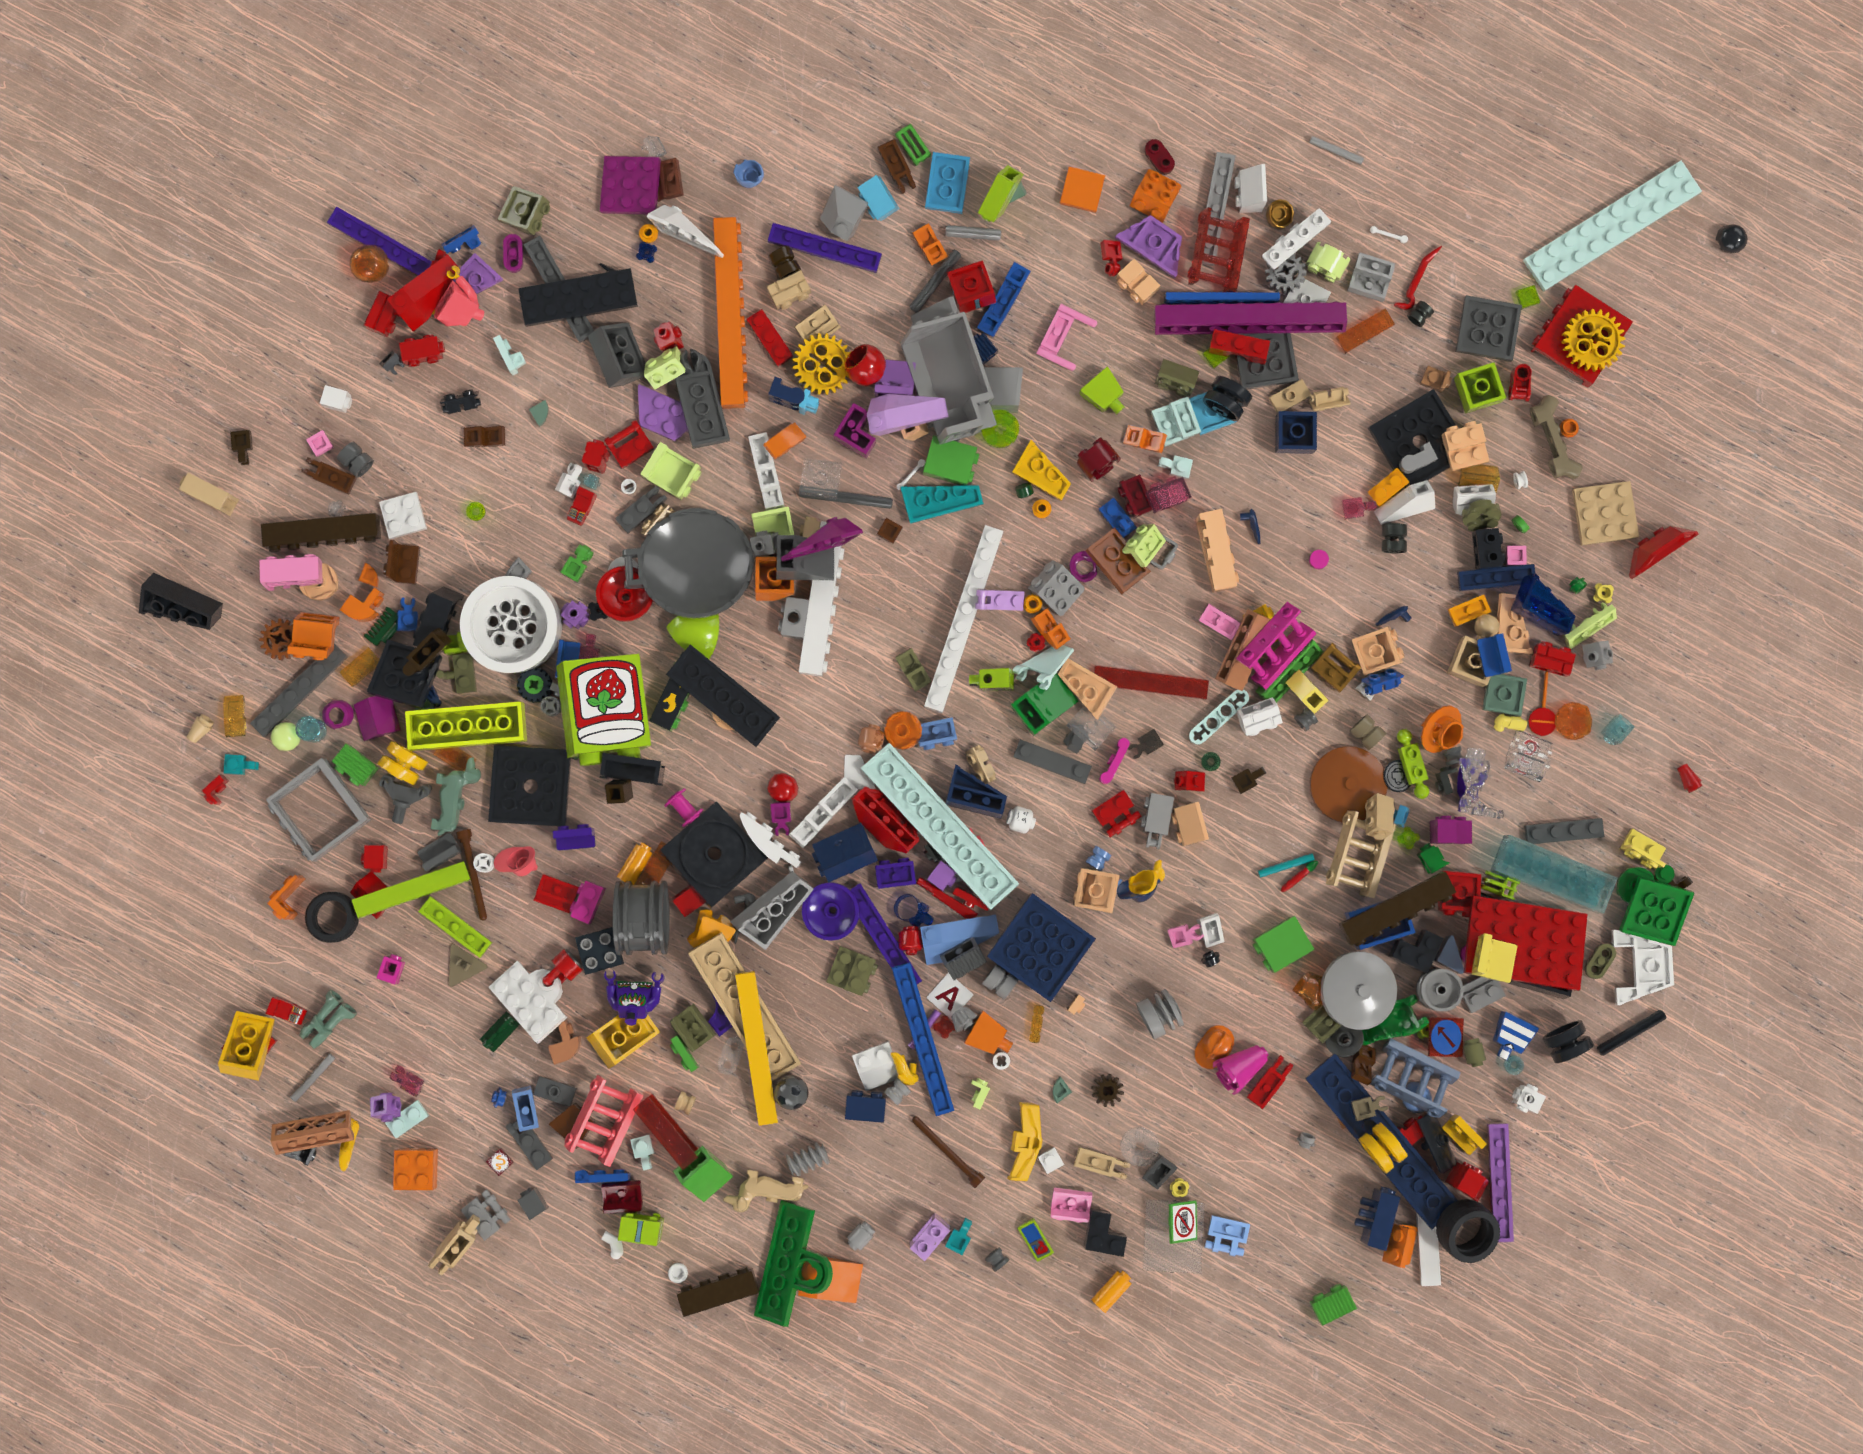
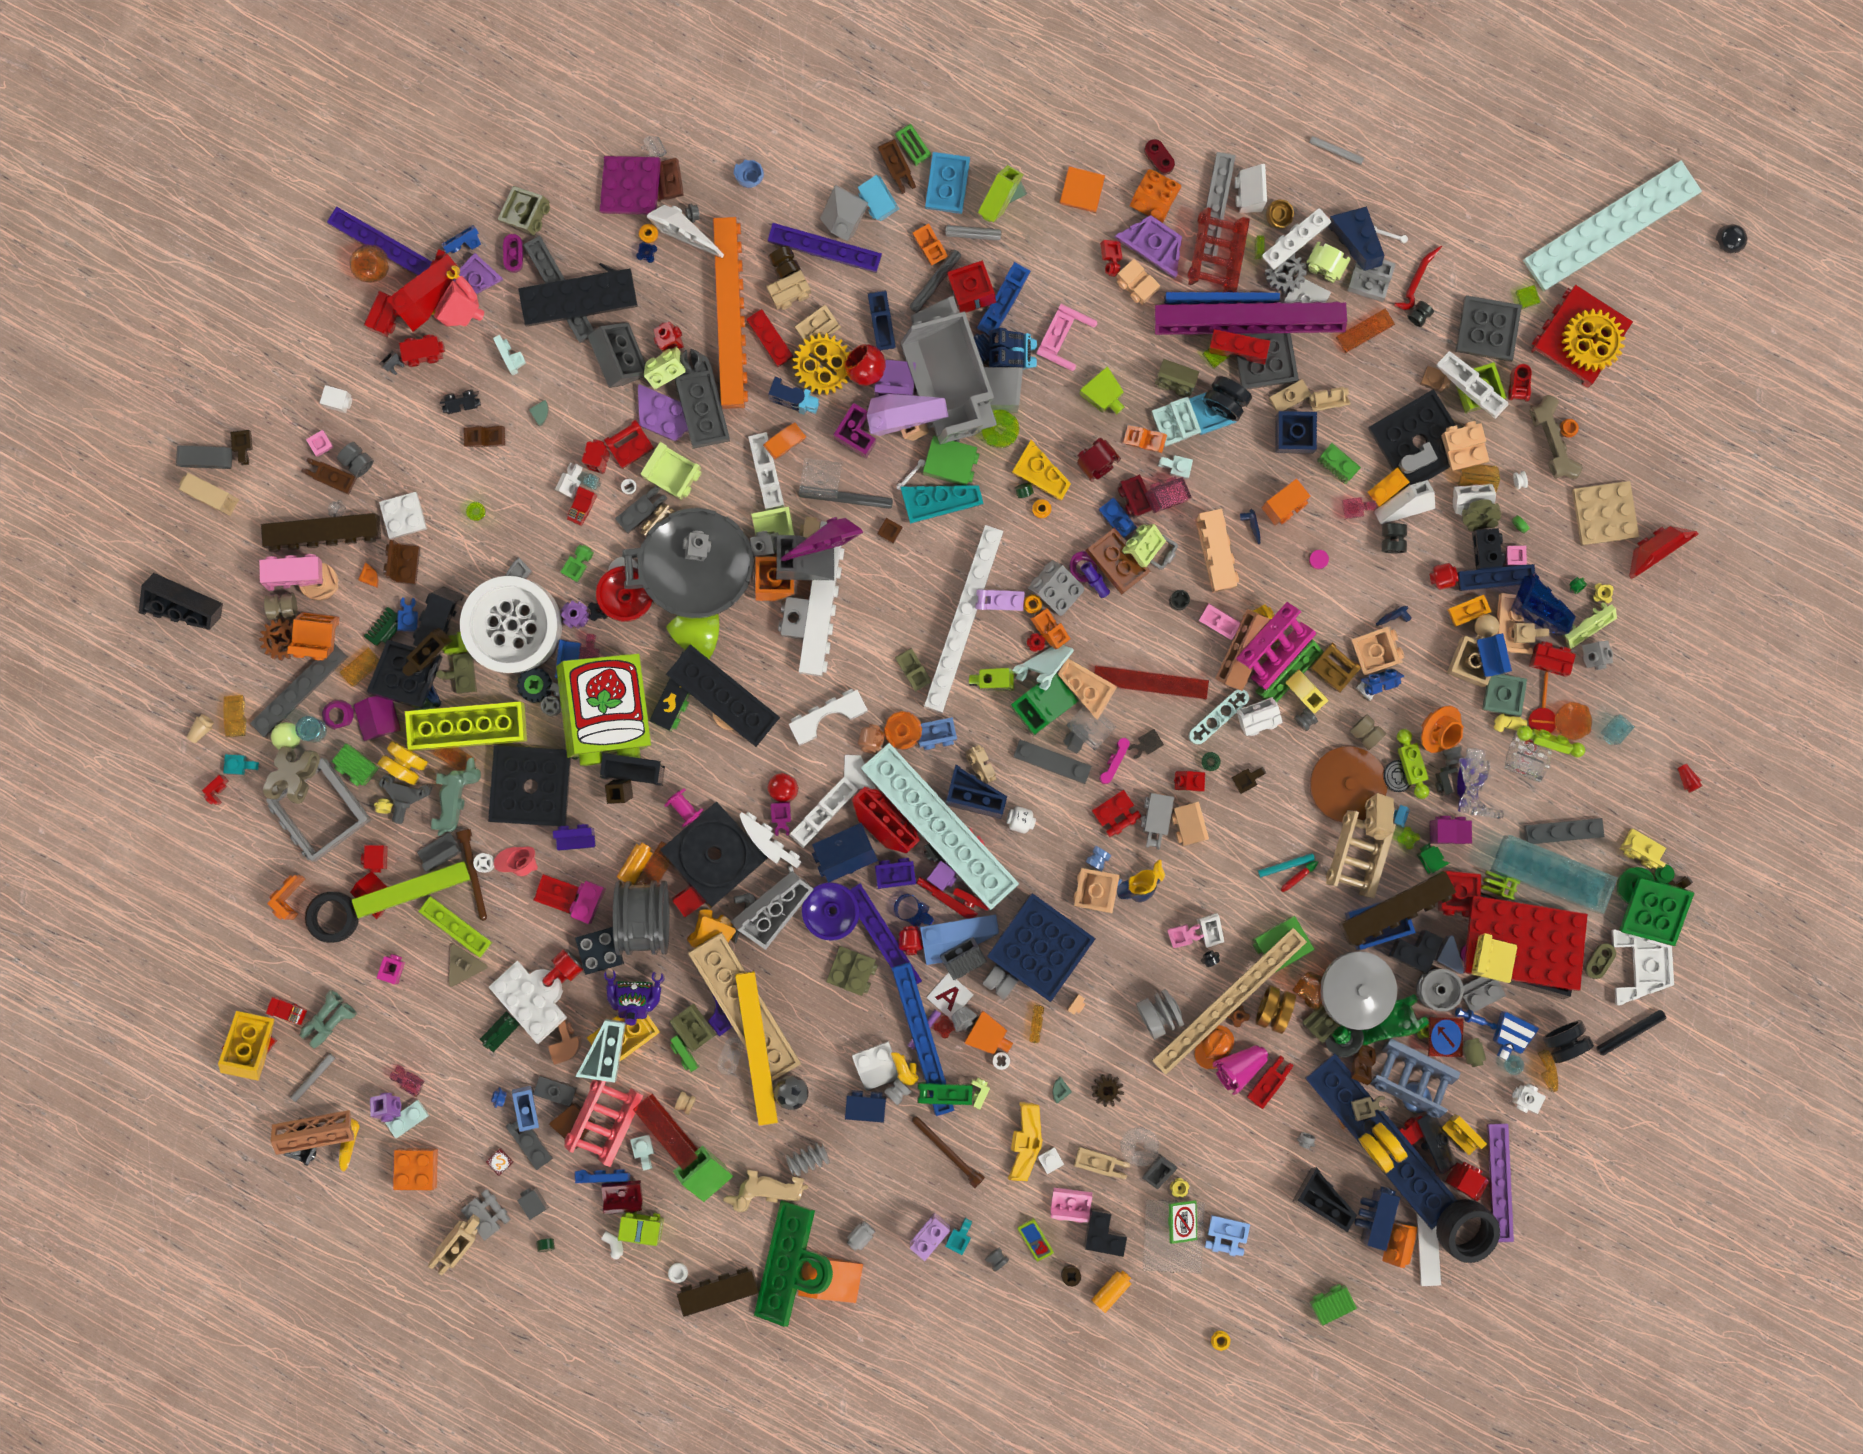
(204, 457): none -> dark grey beam
(278, 606): none -> dark tan wheel
(291, 775): none -> dark tan piece
(364, 610): orange brick -> none
(383, 806): none -> light yellow plate
(545, 1245): none -> dark green piece
(605, 1053): none -> light aqua wedge
(692, 213): none -> dark grey plate
(696, 546): none -> light grey brick
(806, 727): none -> white arch
(881, 320): none -> dark blue slope
(945, 1094): none -> green plate
(1012, 349): none -> hips
(1069, 1277): none -> dark brown wheel
(1095, 580): none -> dark purple pin
(1177, 598): none -> pearl dark grey wheel
(1223, 1346): none -> yellow plate
(1229, 1001): none -> tan plate
(1243, 1016): none -> dark orange plate
(1259, 246): none -> clear neon green tile
(1275, 1009): none -> pearl gold wheel
(1286, 501): none -> orange brick
(1322, 1201): none -> black wedge
(1338, 463): none -> bright green brick
(1342, 1035): none -> green plate
(1359, 236): none -> dark blue wedge
(1444, 576): none -> red head
(1470, 1016): none -> blue piece
(1472, 385): none -> white slope
(1526, 632): none -> tan plate
(1550, 741): none -> lime plate
(1550, 1075): none -> clear yellow slope

